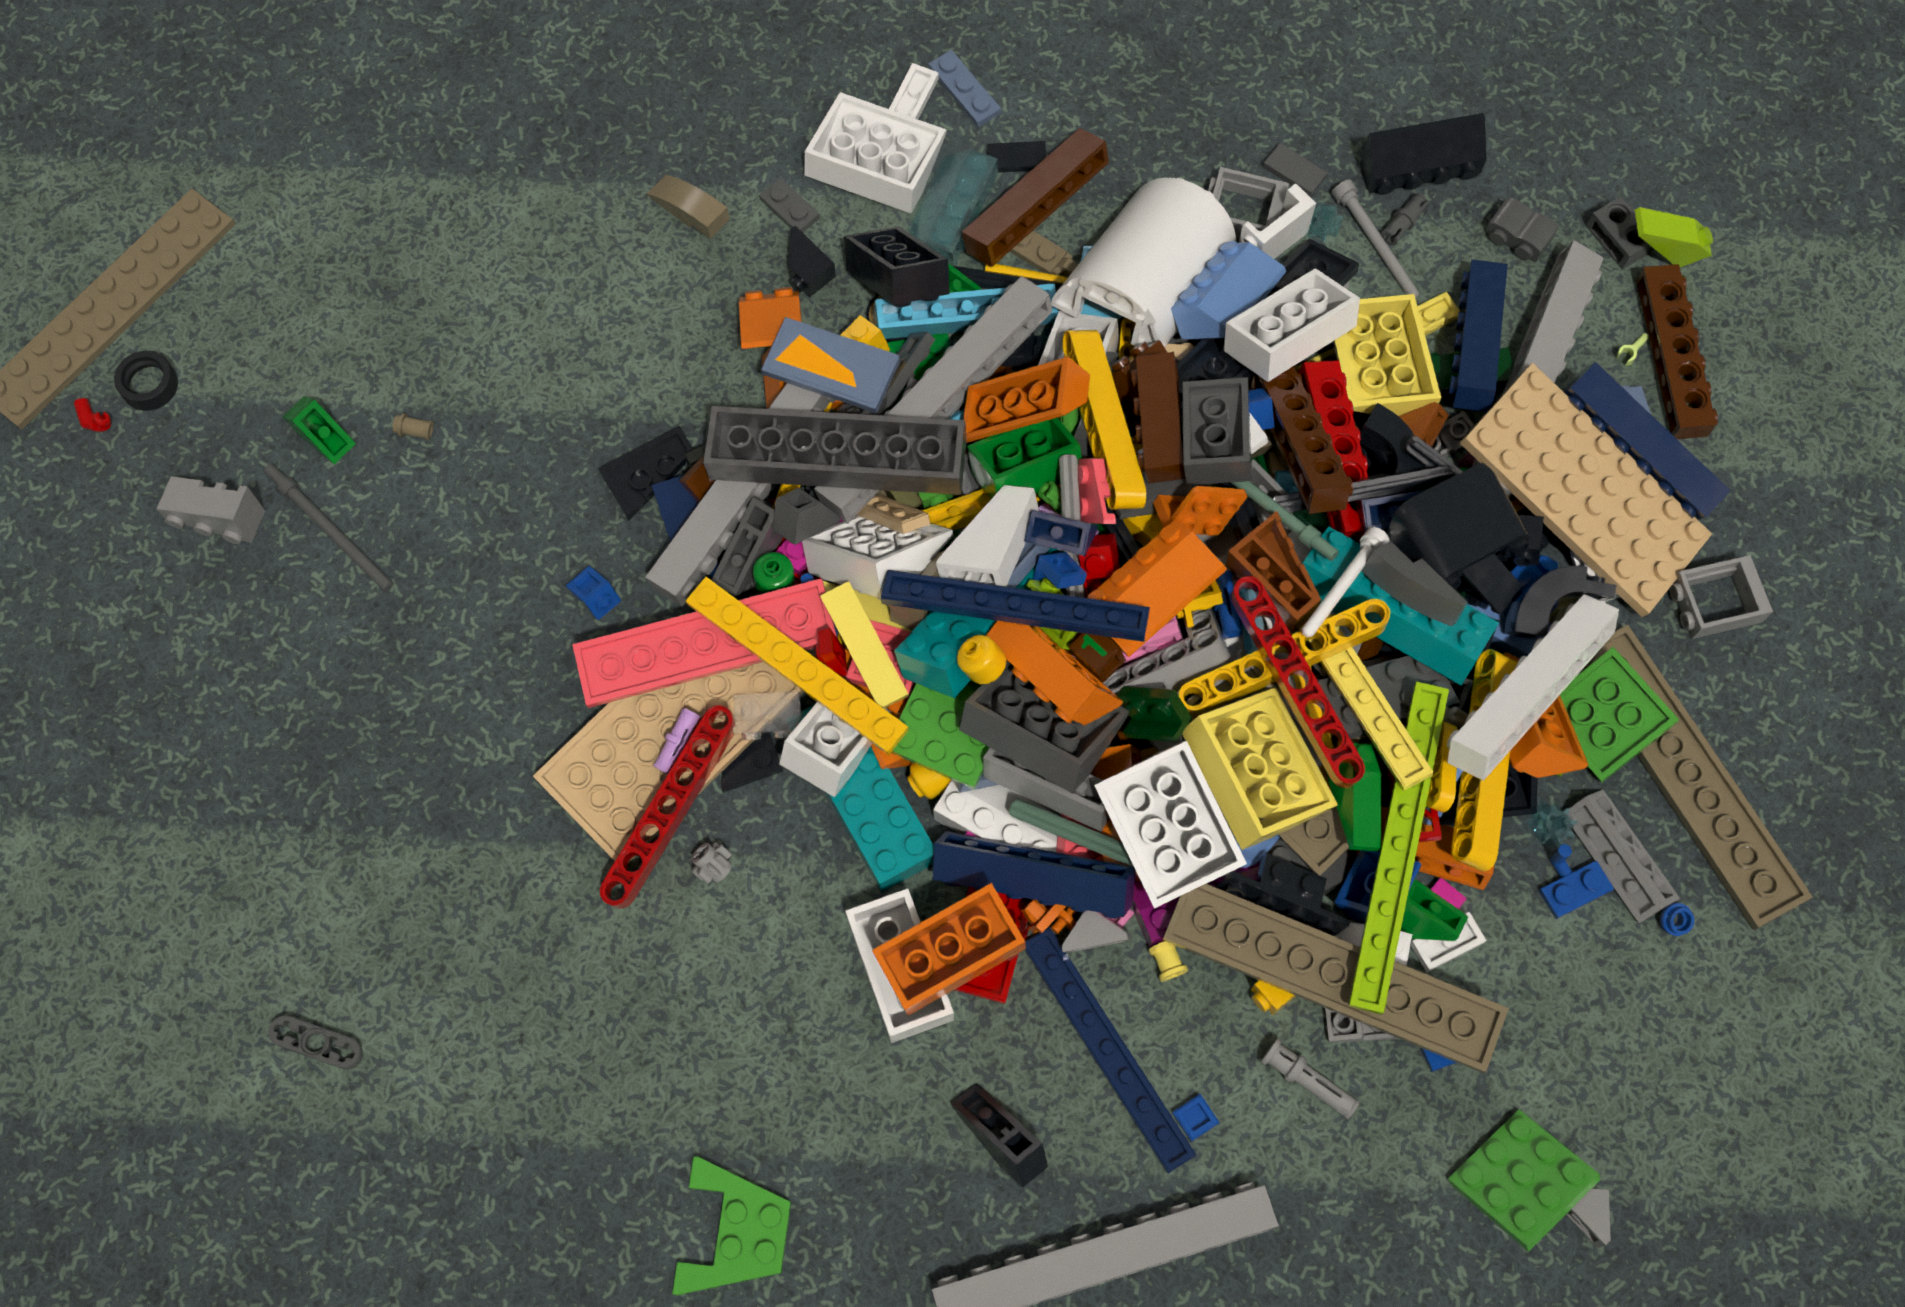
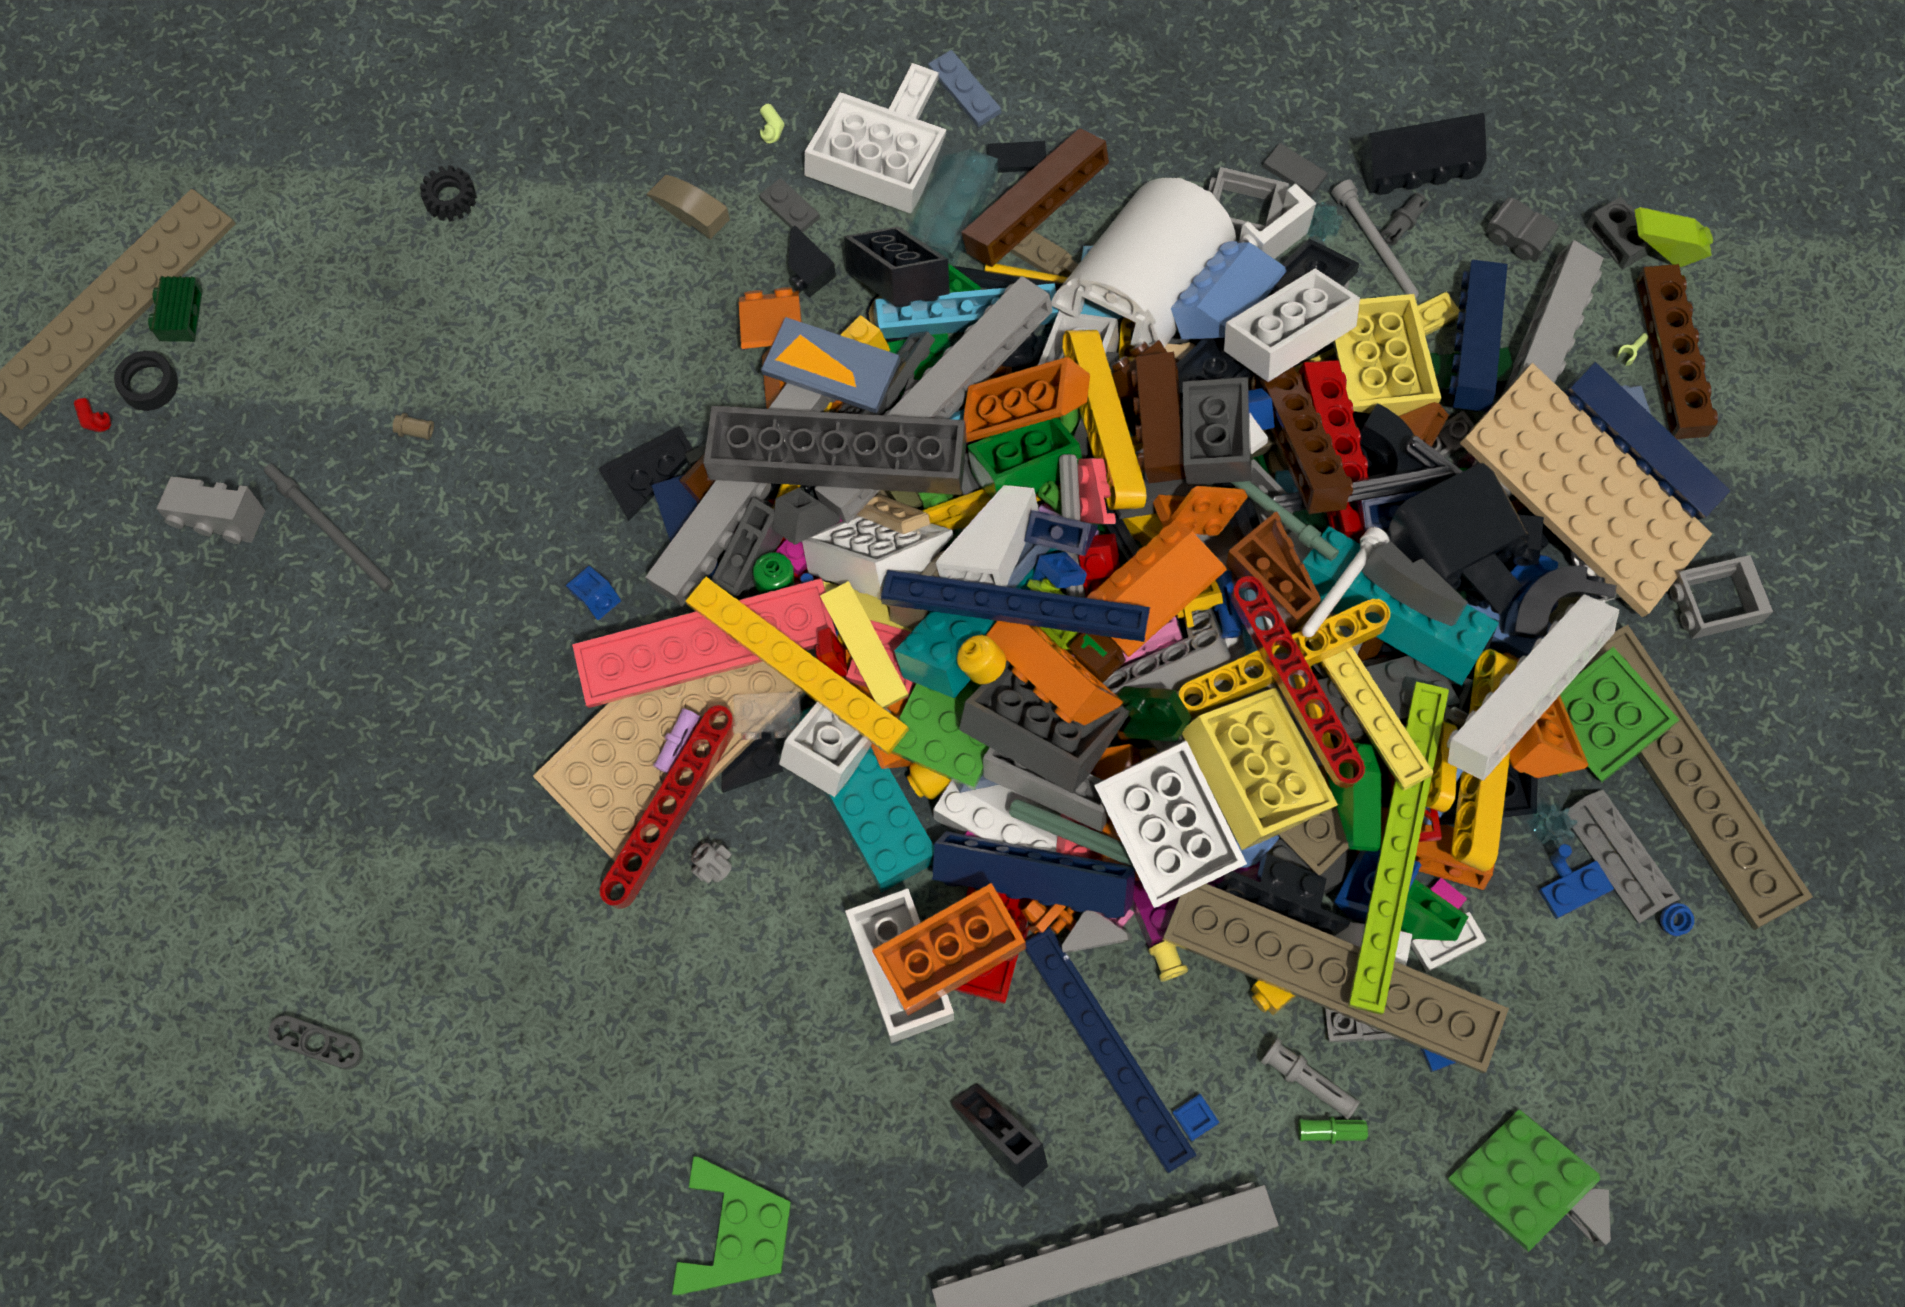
(176, 309): none -> dark green brick
(319, 429): green slope -> none
(441, 180): none -> black tyre
(774, 124): none -> yellowish green arm
(1332, 1130): none -> bright green axle

